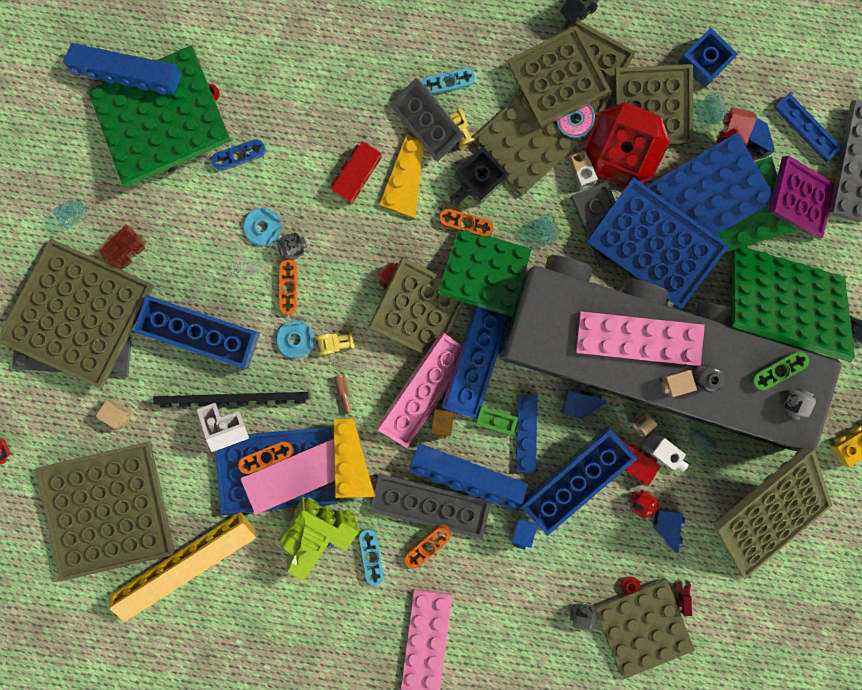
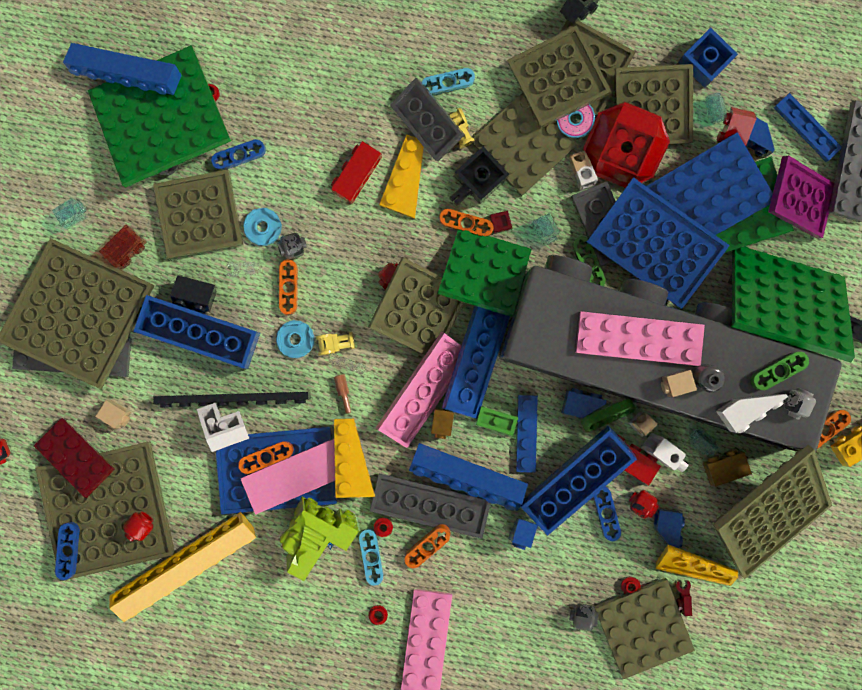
(71, 566): none -> blue beam
(74, 457): none -> dark red plate
(138, 526): none -> red head
(193, 294): none -> black brick
(198, 214): none -> olive plate
(378, 621): none -> red plate
(385, 521): none -> red plate
(501, 222): none -> dark red tile
(578, 251): none -> bright green beam
(605, 528): none -> blue beam
(608, 415): none -> bright green beam
(692, 565): none -> yellow wing
(727, 468): none -> pearl gold brick
(741, 412): none -> white slope
(840, 425): none -> orange beam

